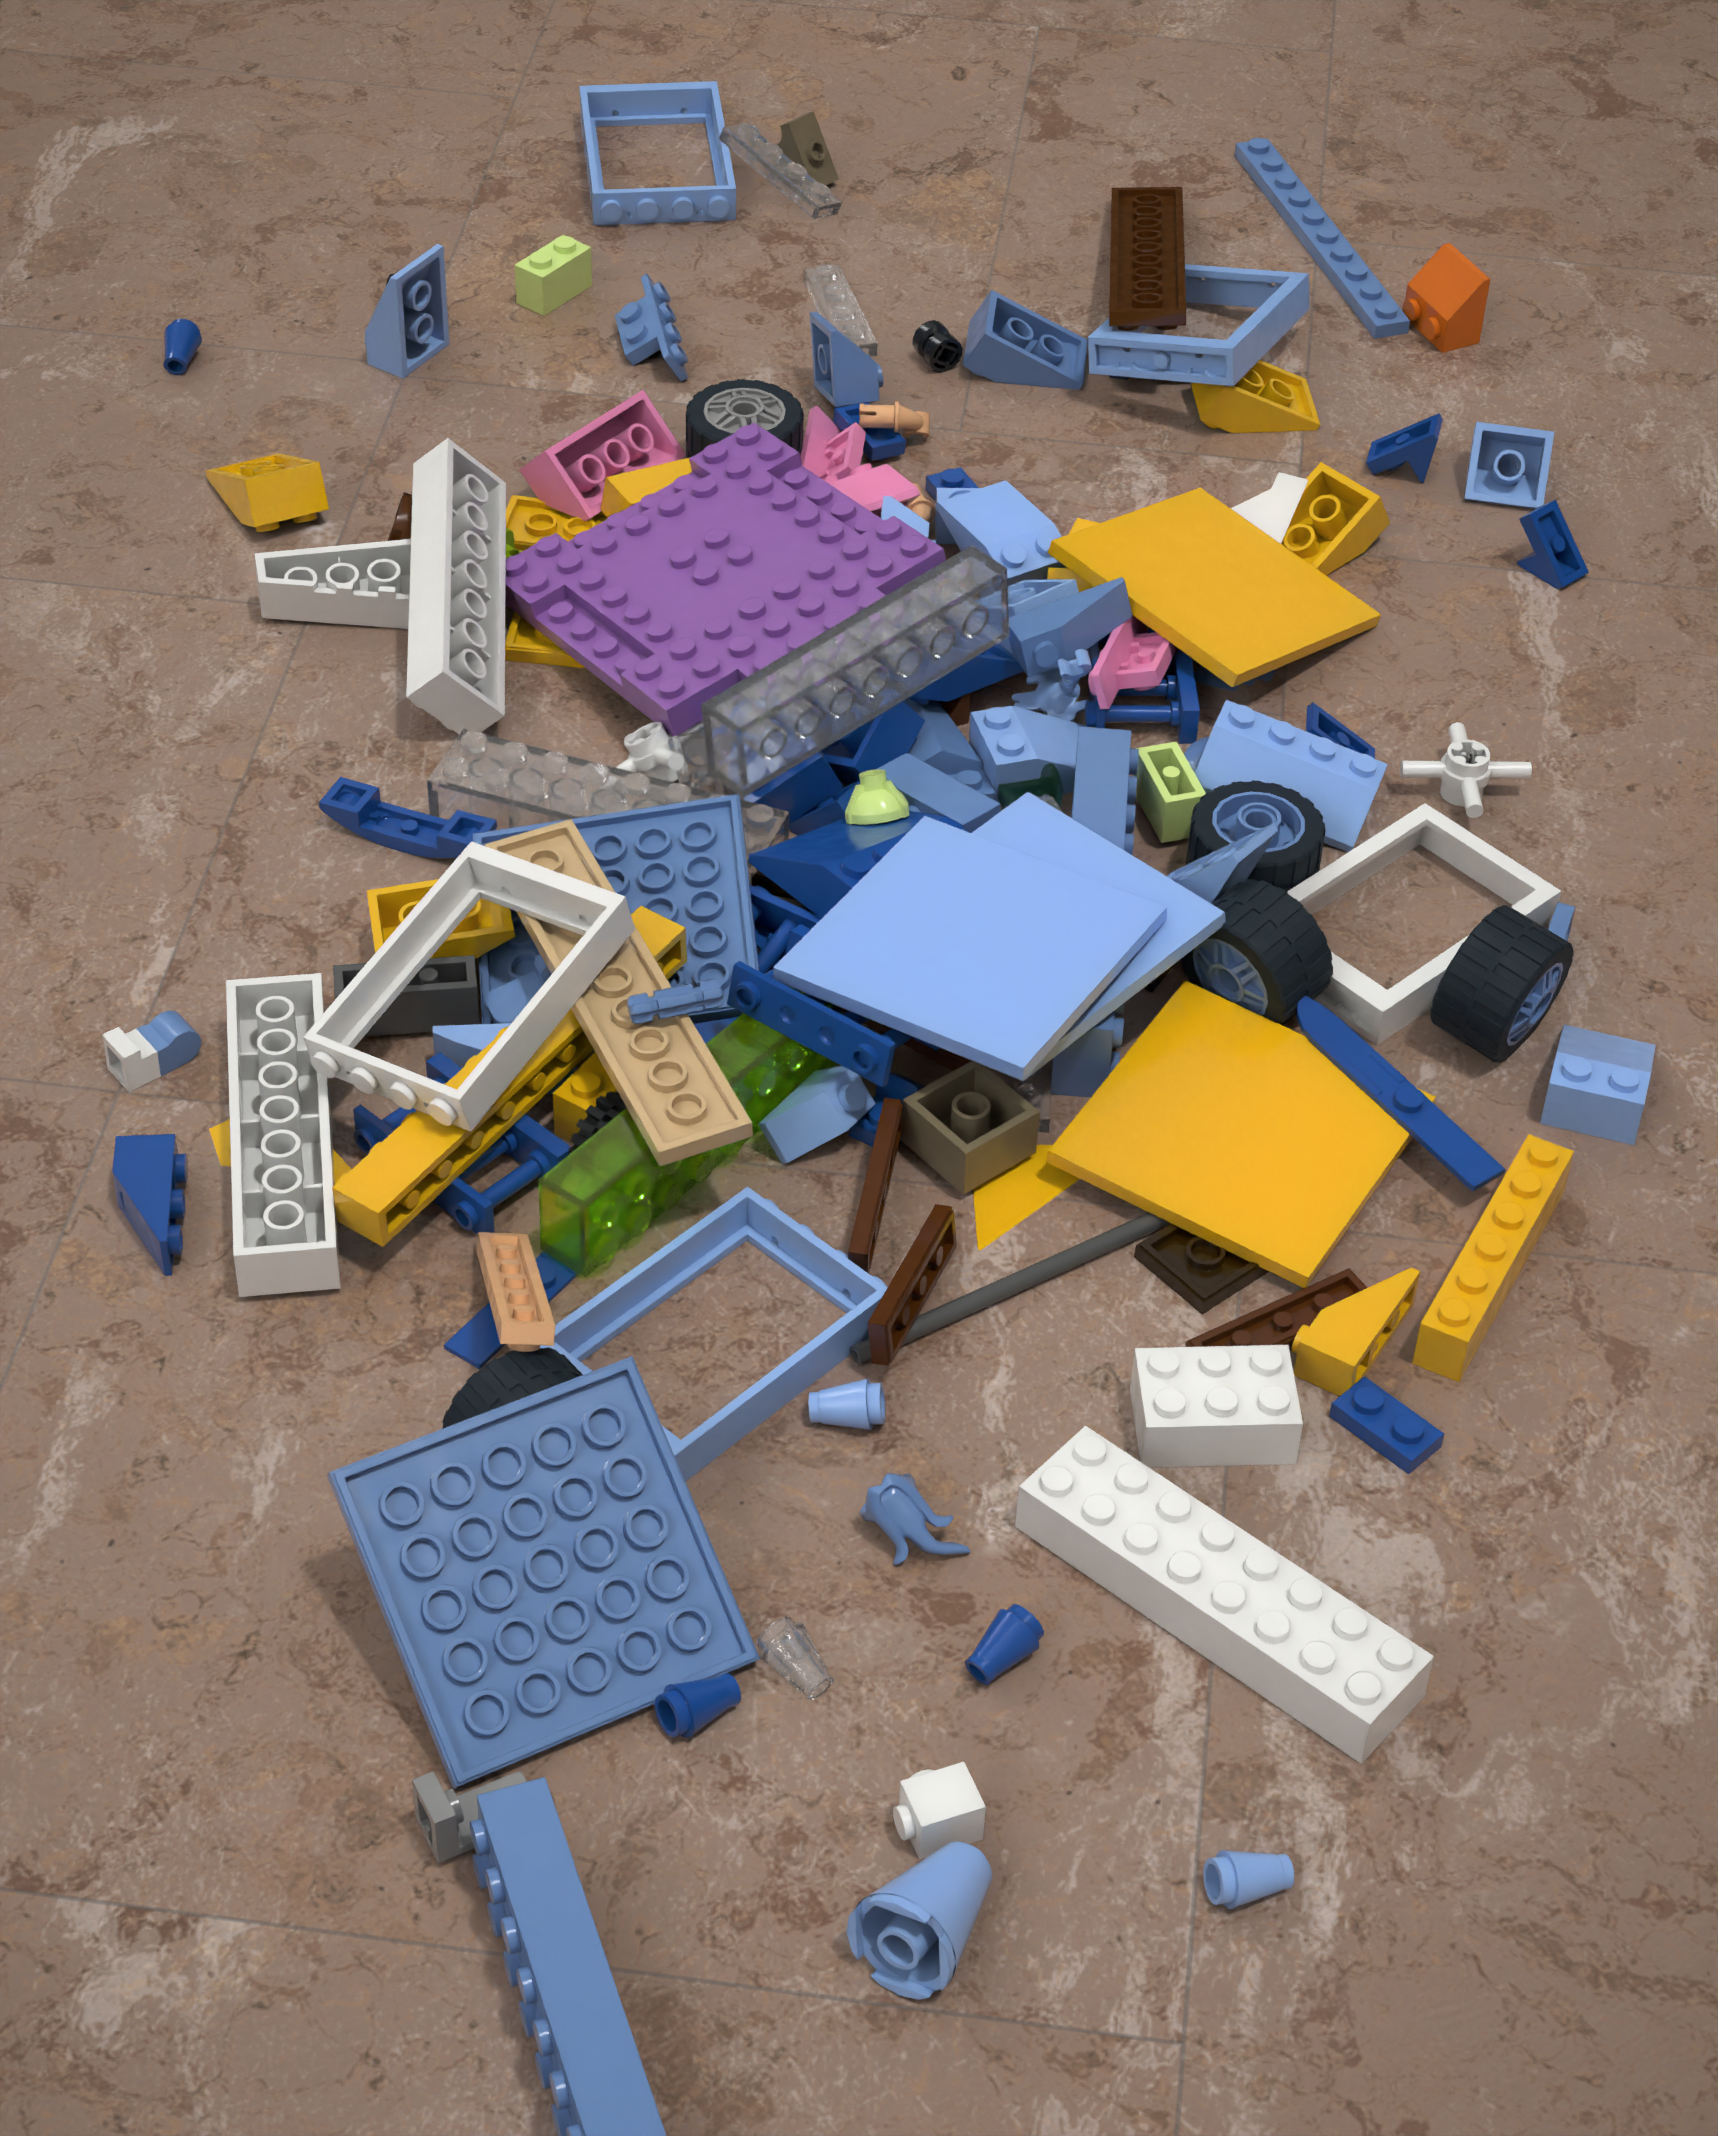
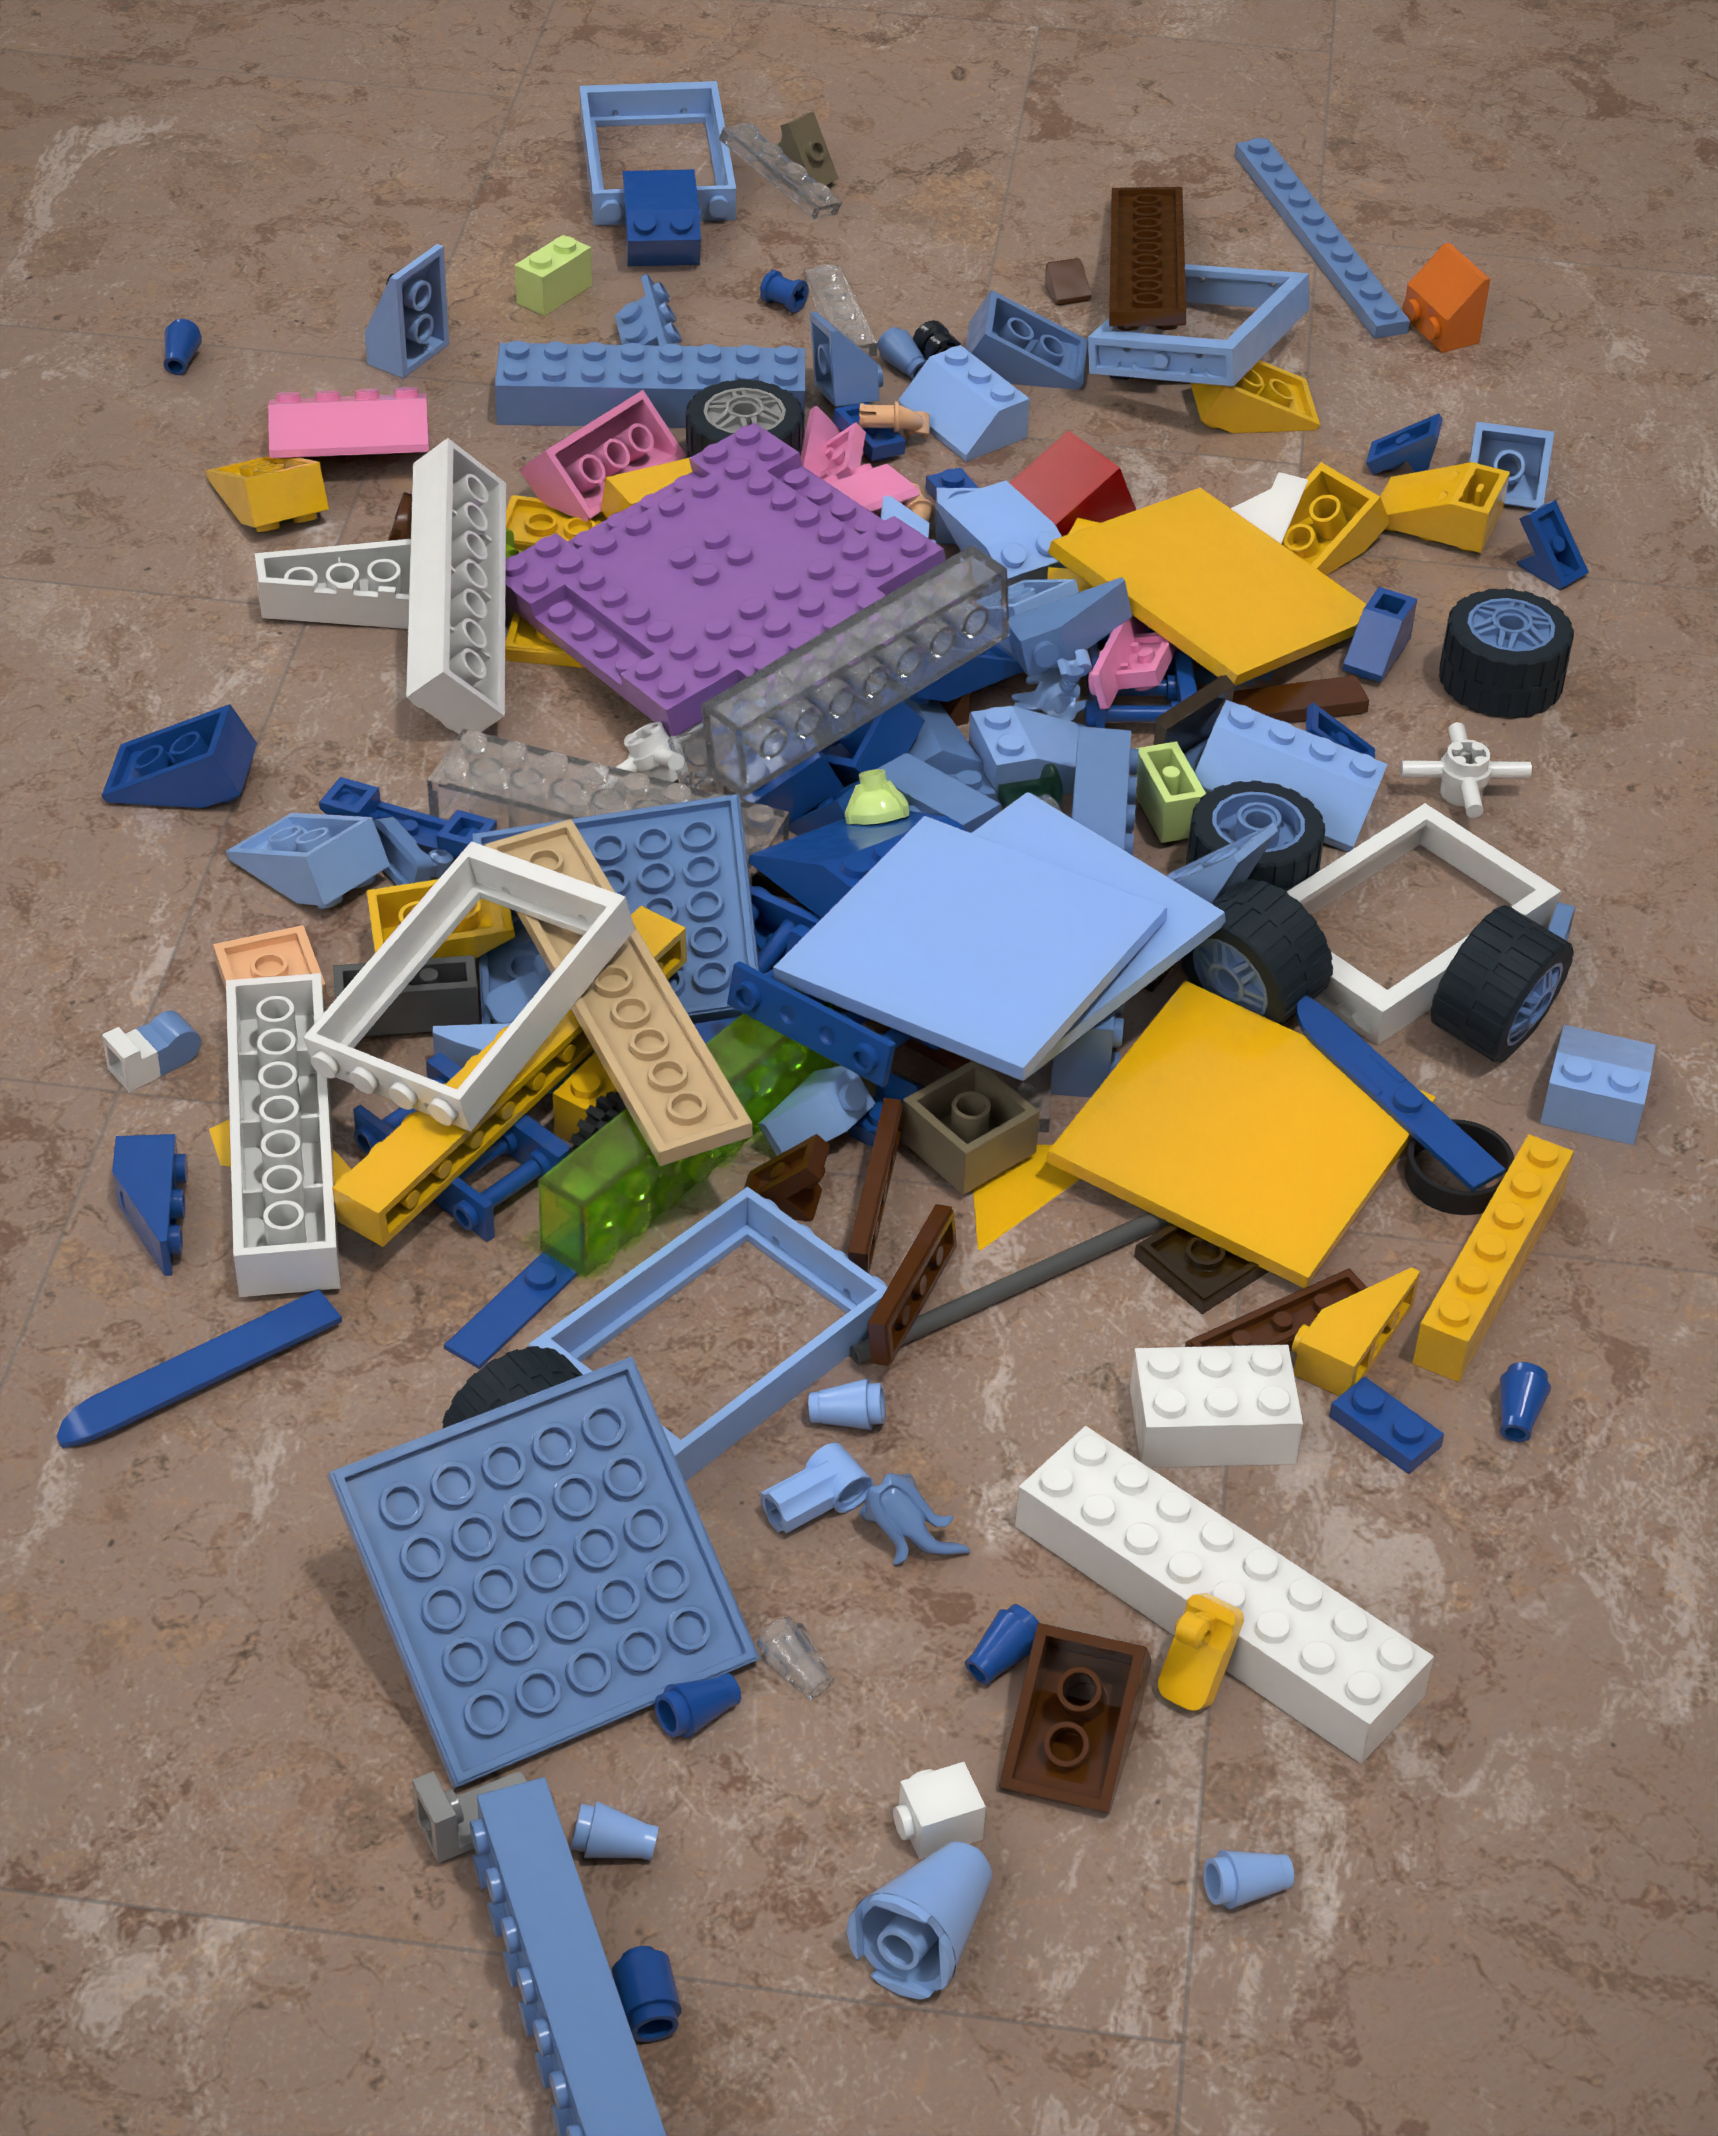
(184, 763): none -> blue slope
(197, 1368): none -> blue piece
(267, 955): none -> light nougat plate
(314, 856): none -> light blue slope
(348, 424): none -> bright pink slope
(405, 858): none -> medium blue piece
(515, 1291): light nougat plate -> none
(583, 381): none -> medium blue brick
(612, 1834): none -> light blue cone
(647, 1993): none -> blue brick
(661, 217): none -> blue slope
(675, 1001): medium blue axle -> none
(784, 291): none -> blue bush
(793, 1178): none -> reddish brown slope
(827, 1482): none -> light blue piece
(901, 351): none -> medium blue cone
(968, 404): none -> light blue slope
(1067, 281): none -> reddish brown slope
(1074, 483): none -> slope
(1075, 1718): none -> reddish brown slope
(1195, 716): none -> dark brown tile
(1200, 1651): none -> yellow piece
(1290, 701): none -> reddish brown tile
(1380, 634): none -> blue slope
(1447, 504): none -> yellow slope
(1452, 1200): none -> black tyre
(1506, 653): none -> black wheel
(1522, 1399): none -> blue cone

